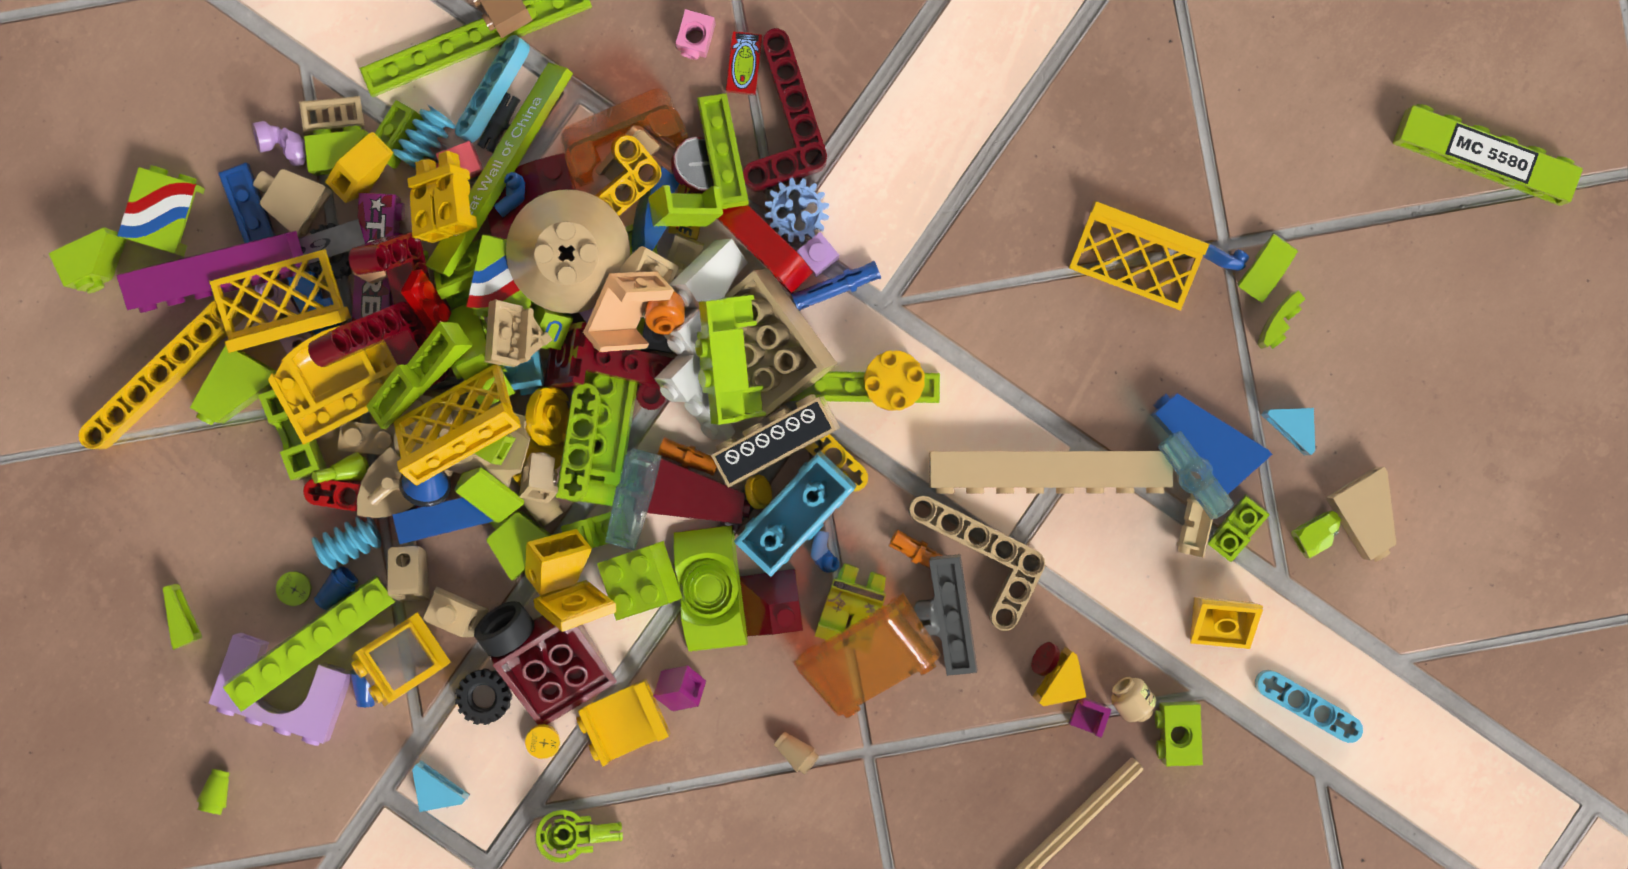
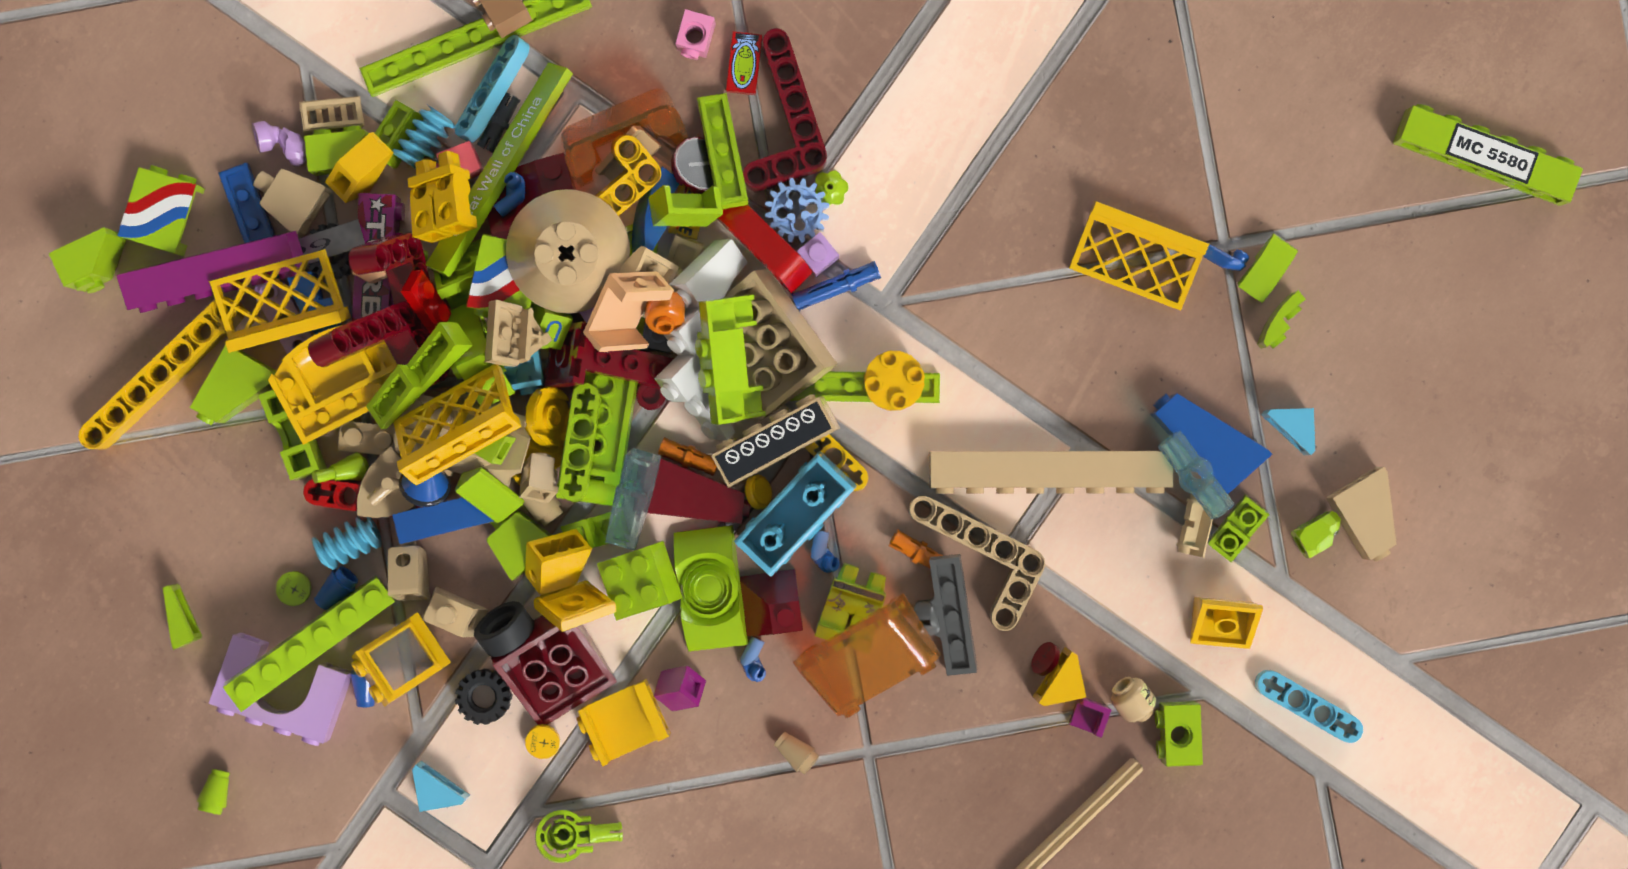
(750, 661): none -> arm
(836, 194): none -> lime plant

